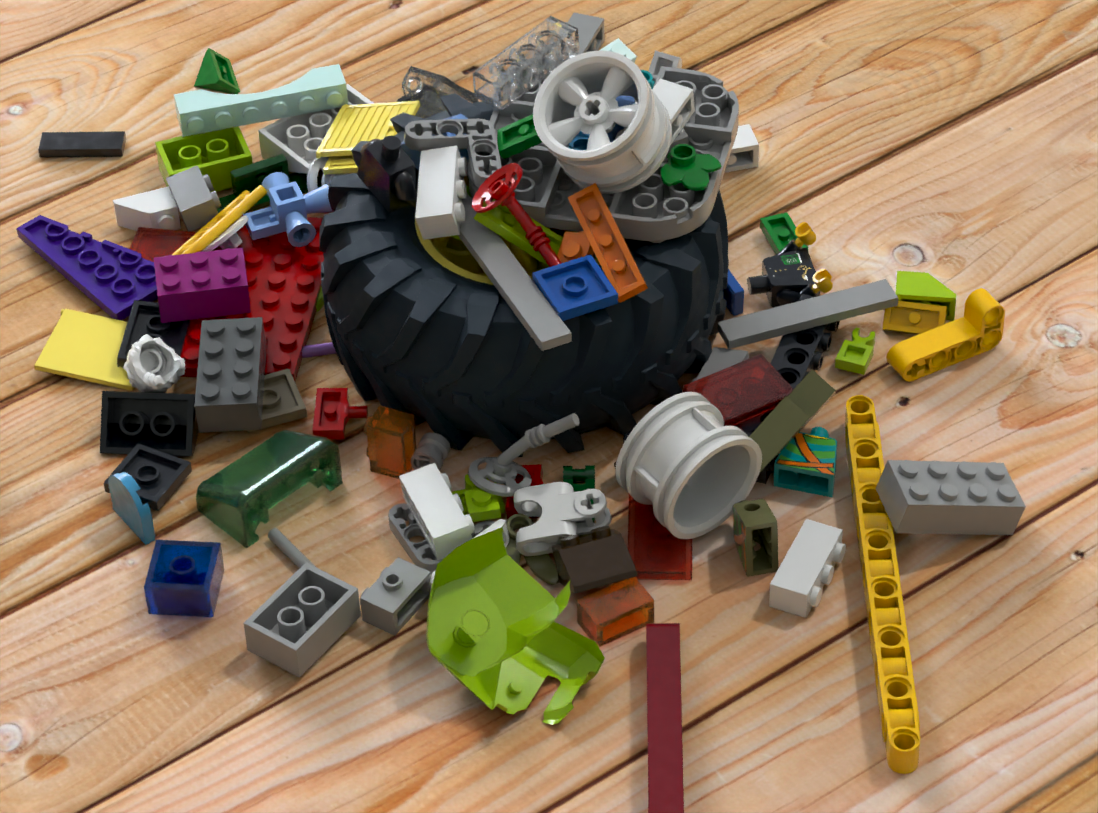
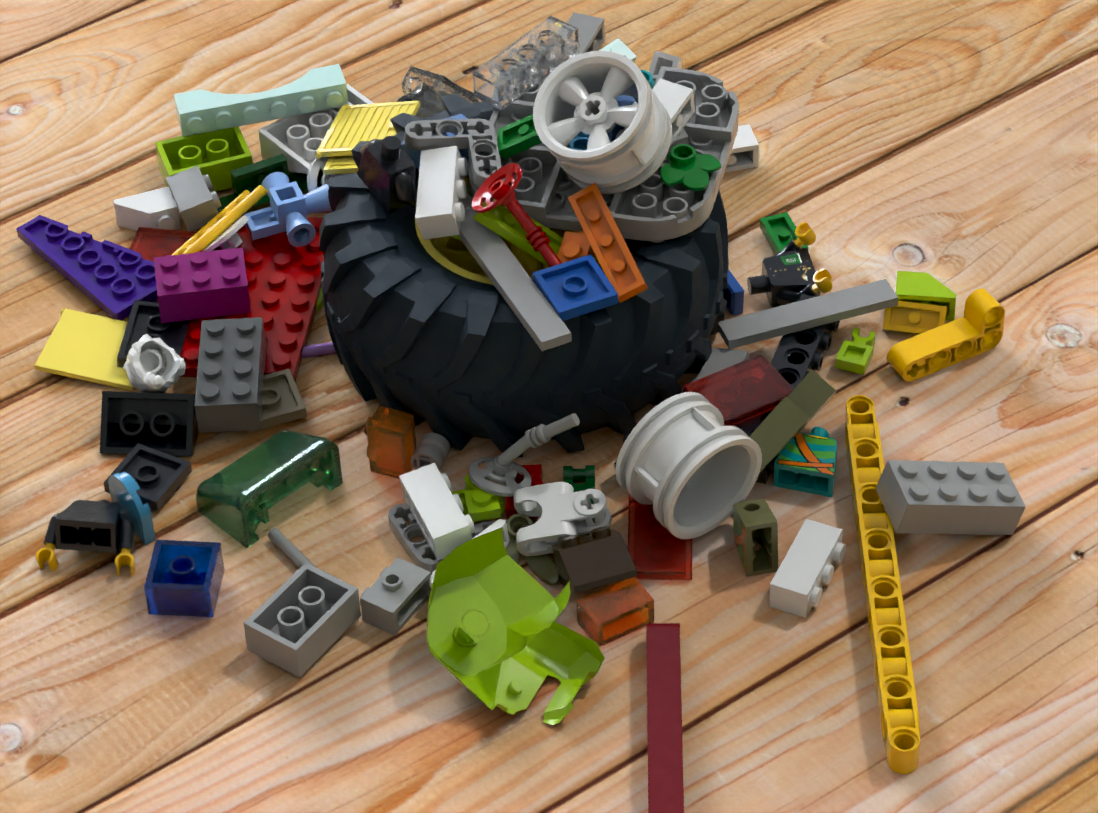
(82, 144): black tile -> none
(90, 527): none -> black torso
(217, 74): green slope -> none
(333, 412): red plate -> none

